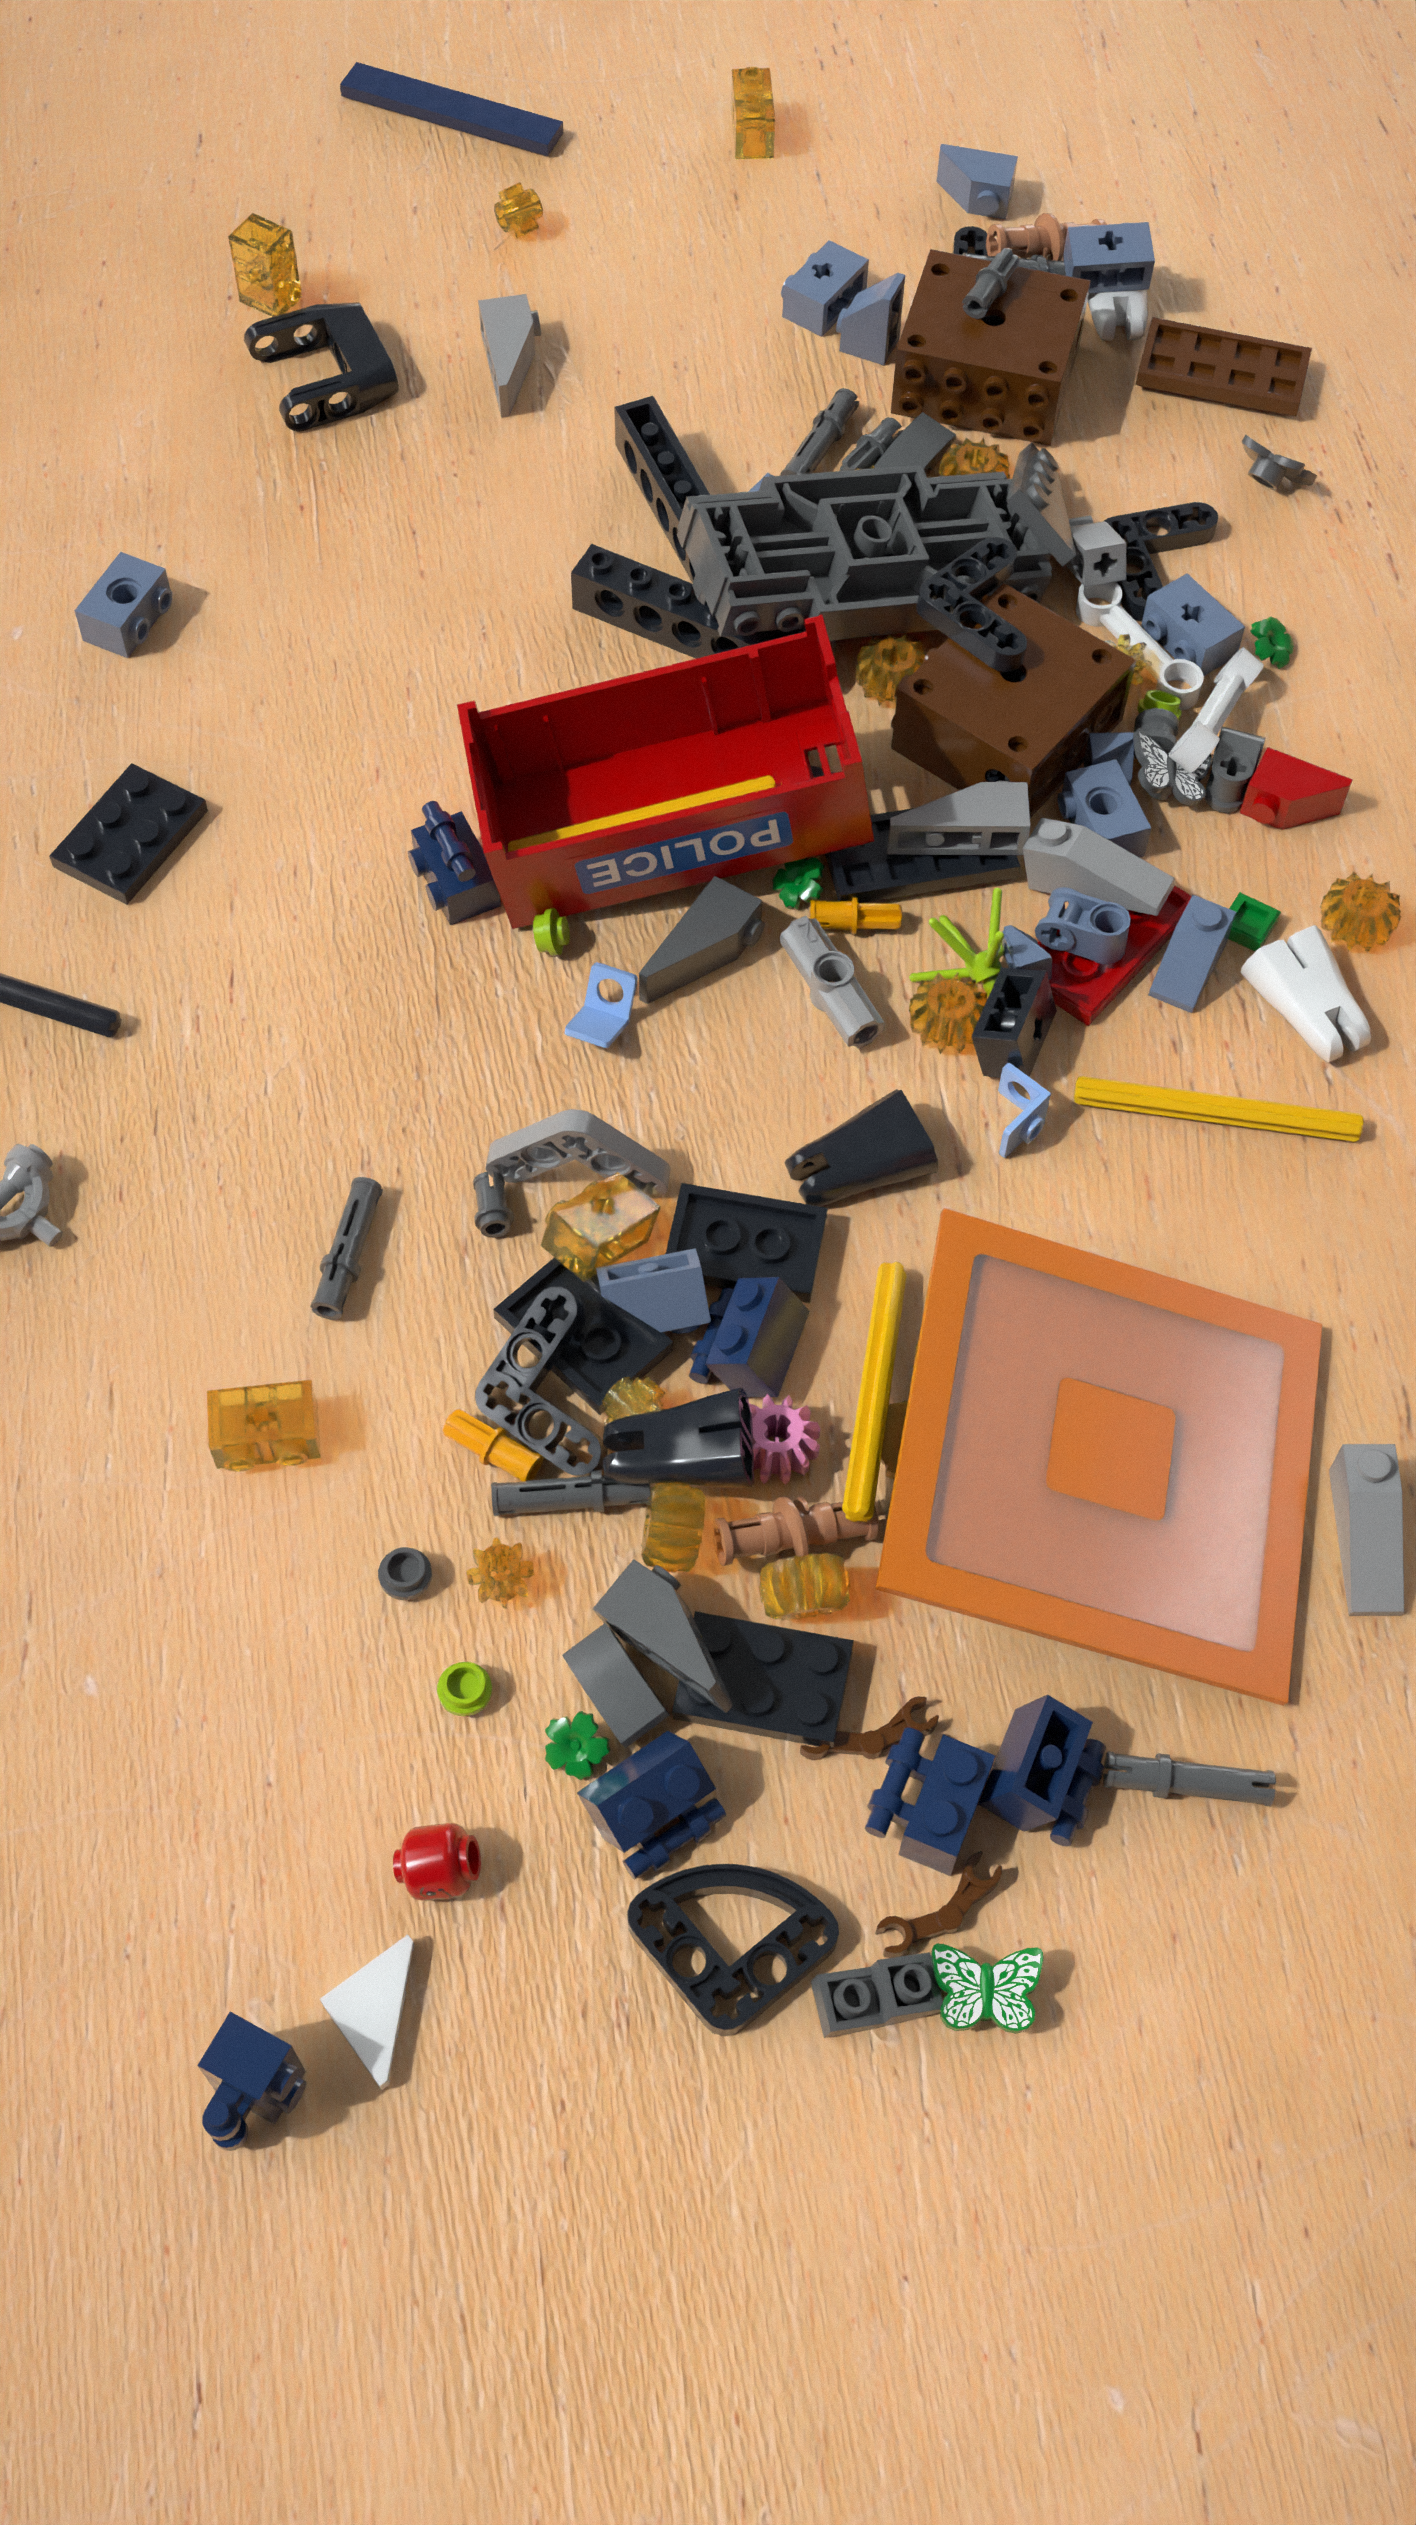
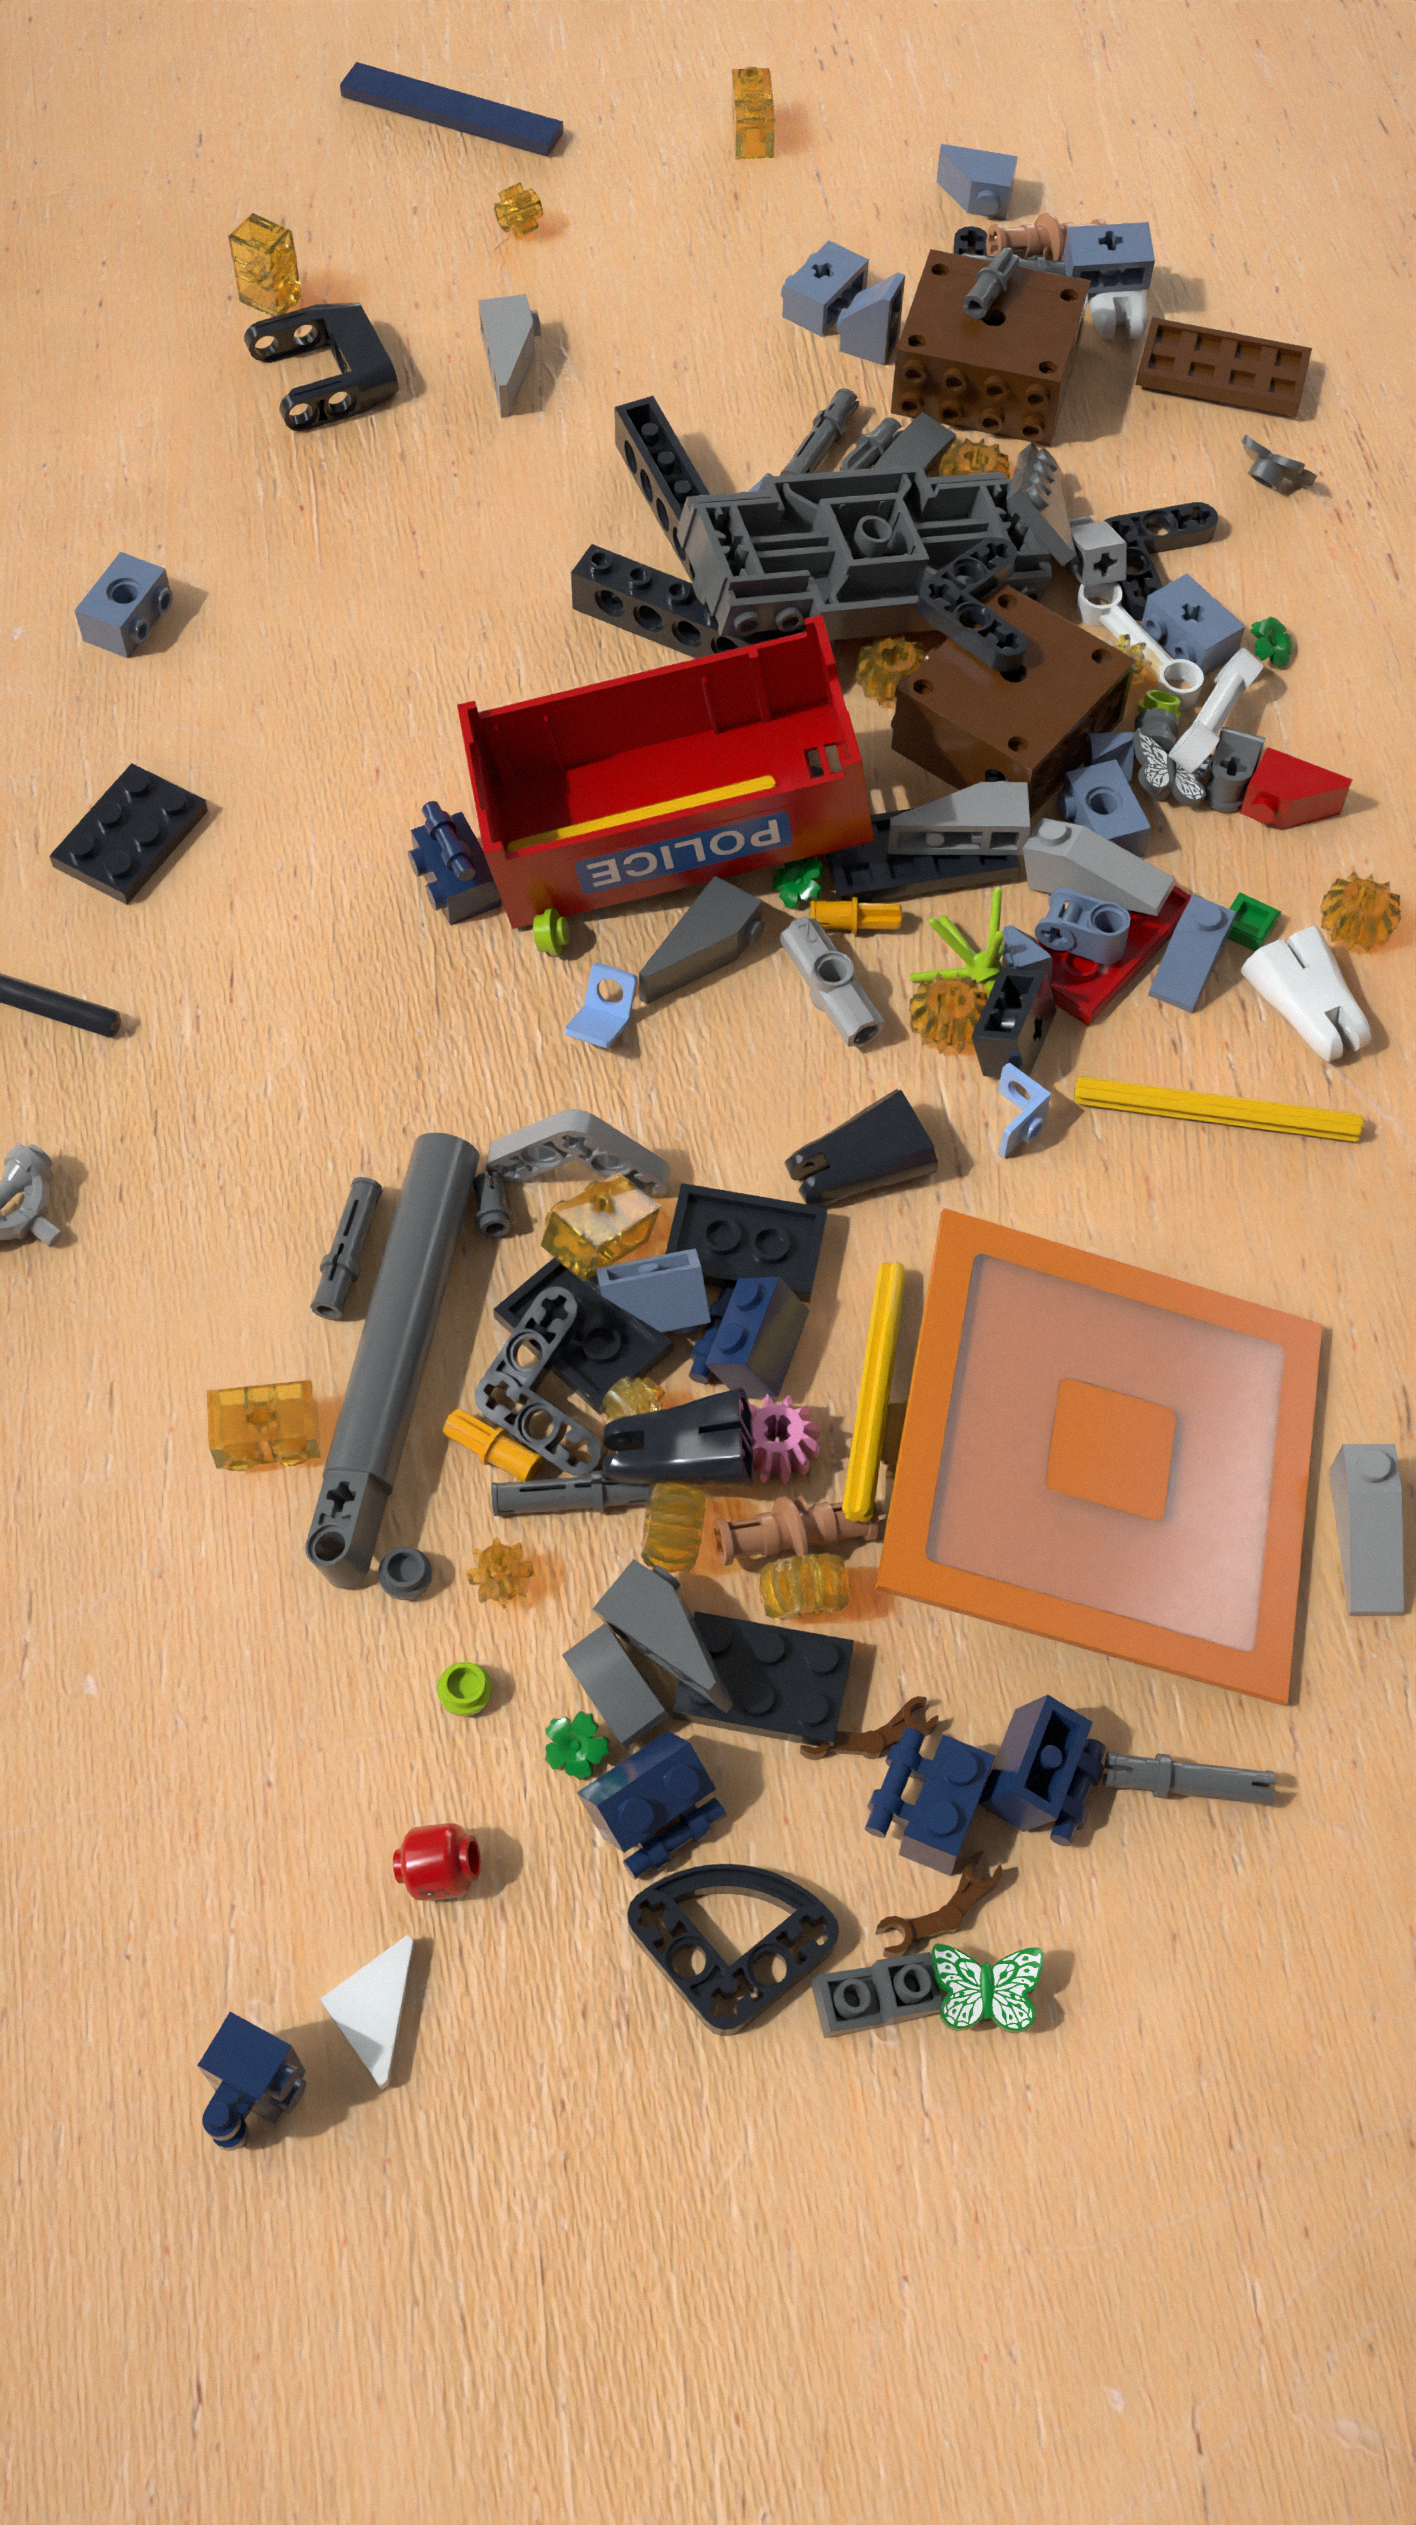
(391, 1357): none -> dark grey piece

